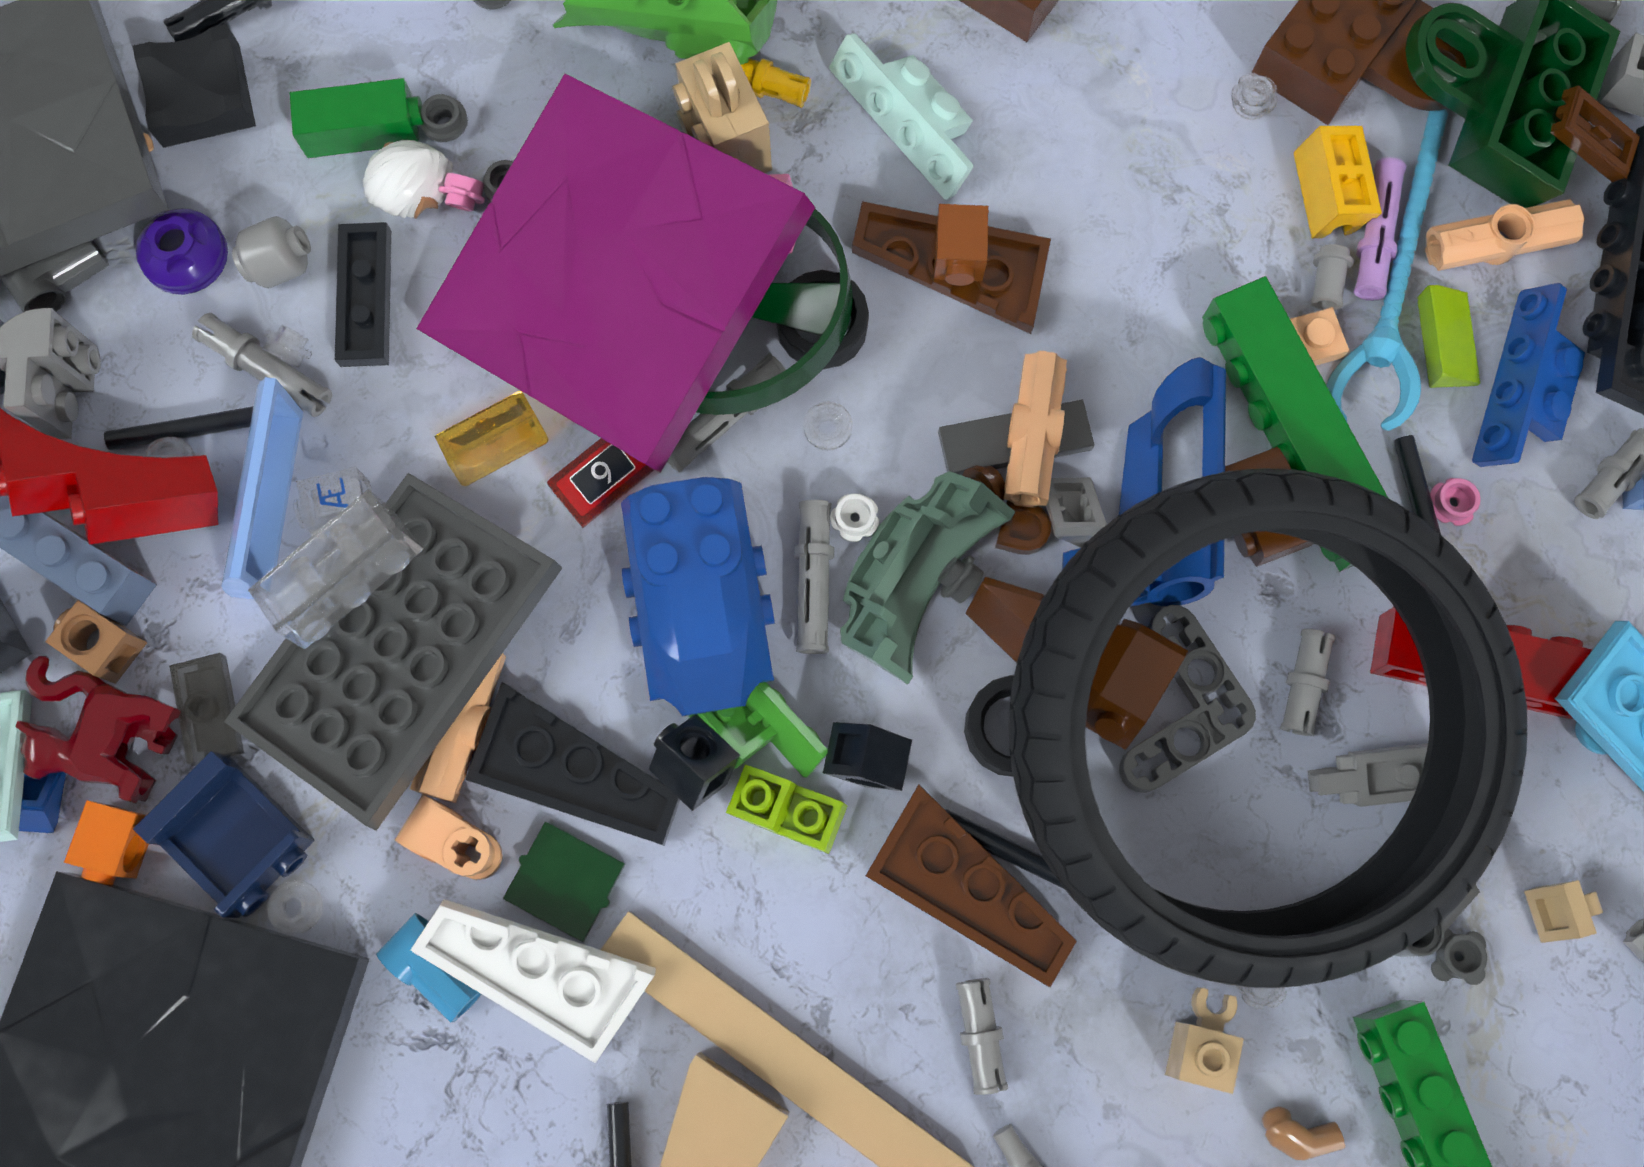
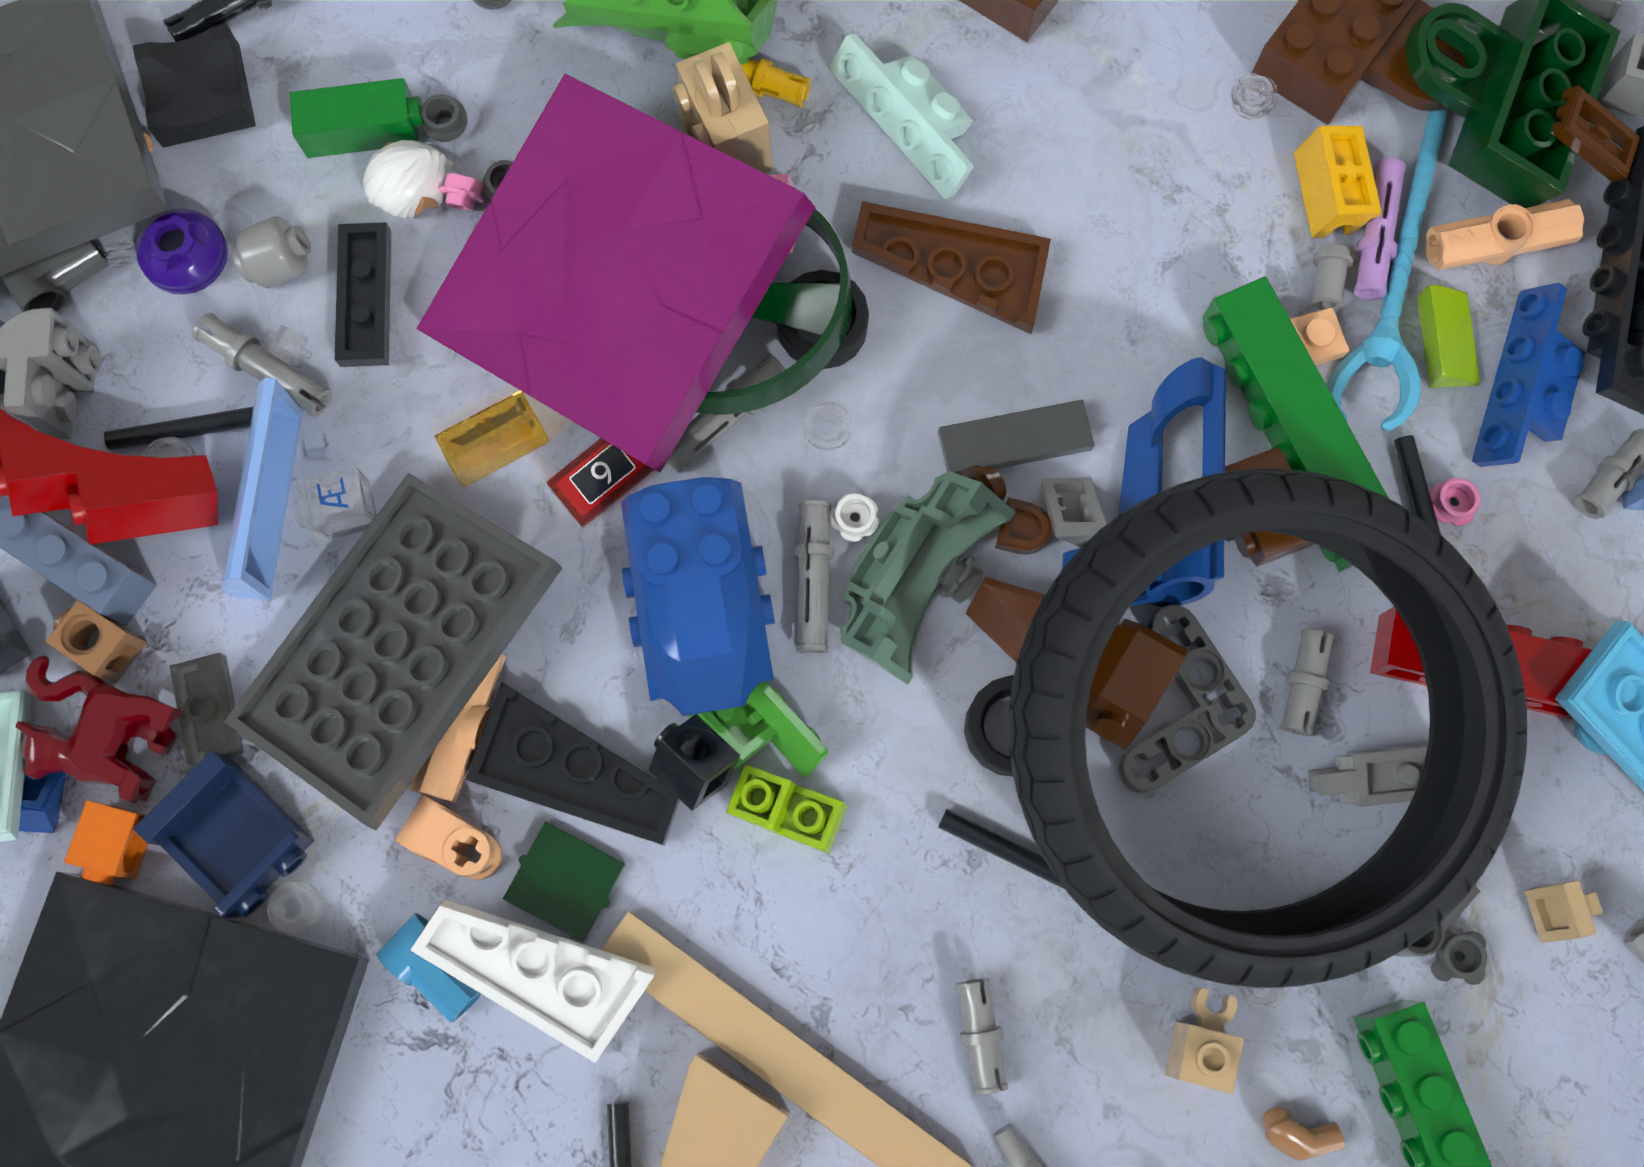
(335, 570): clear brick -> none
(867, 756): black brick -> none
(961, 243): dark orange brick -> none
(962, 885): reddish brown wing -> none
(1035, 429): light nougat piece -> none

